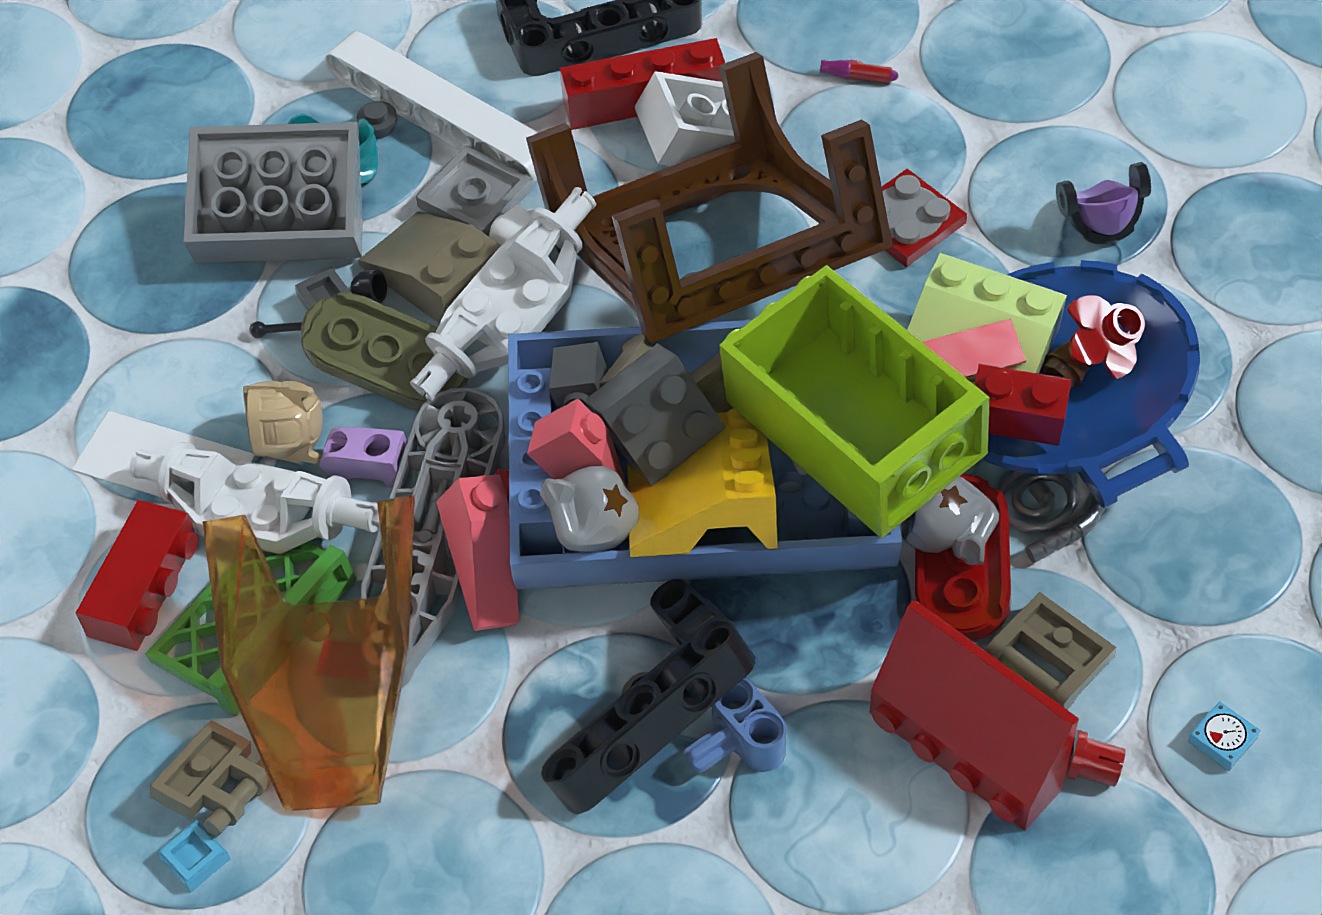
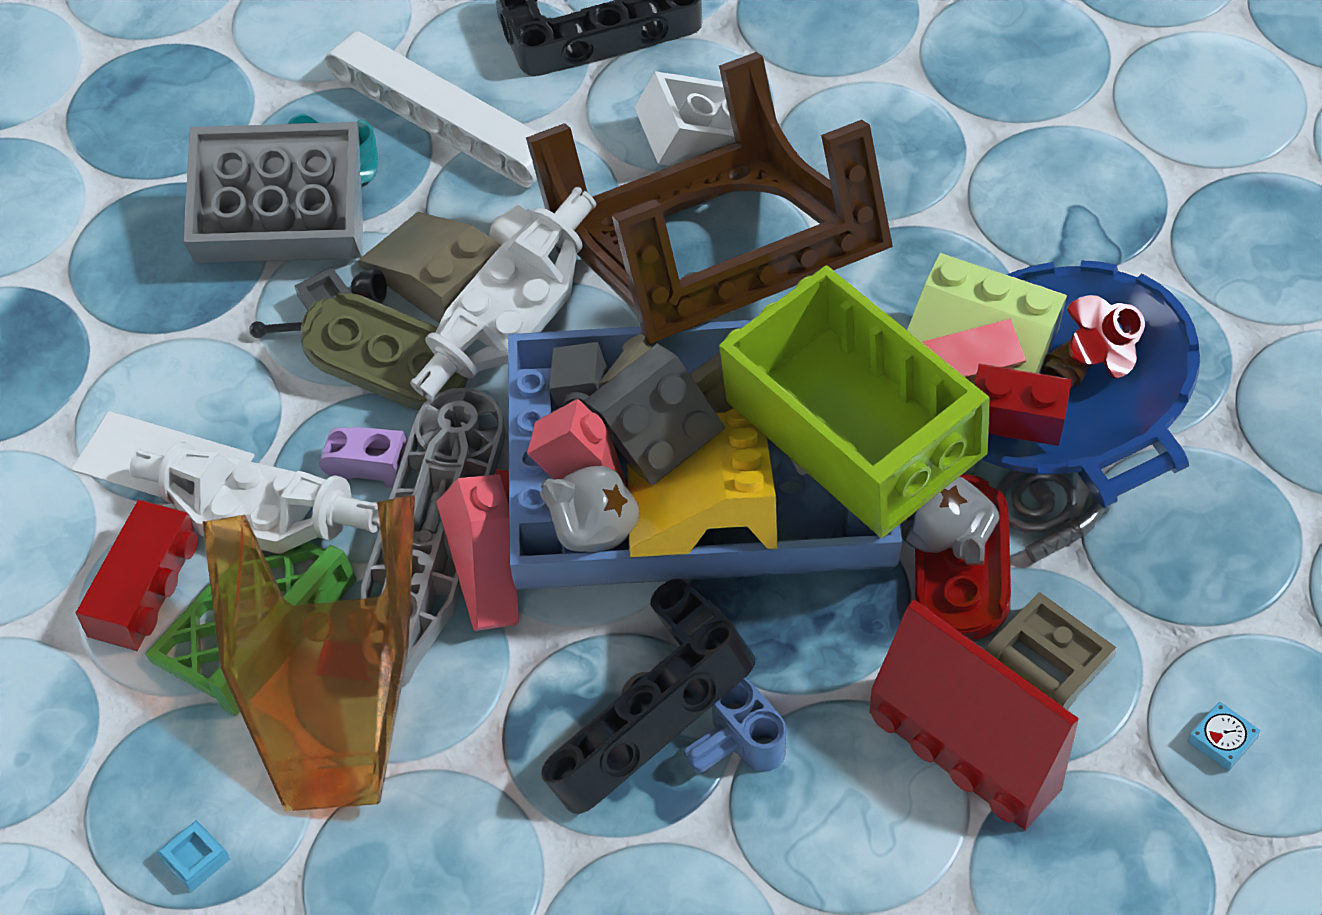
(201, 770): dark tan plate -> none
(283, 420): tan helmet -> none
(380, 116): dark grey plate -> none
(474, 190): light grey plate -> none
(611, 87): red brick -> none
(857, 70): piece -> none
(918, 216): light grey piece -> none
(1095, 760): red bush -> none
(1106, 208): cap -> none

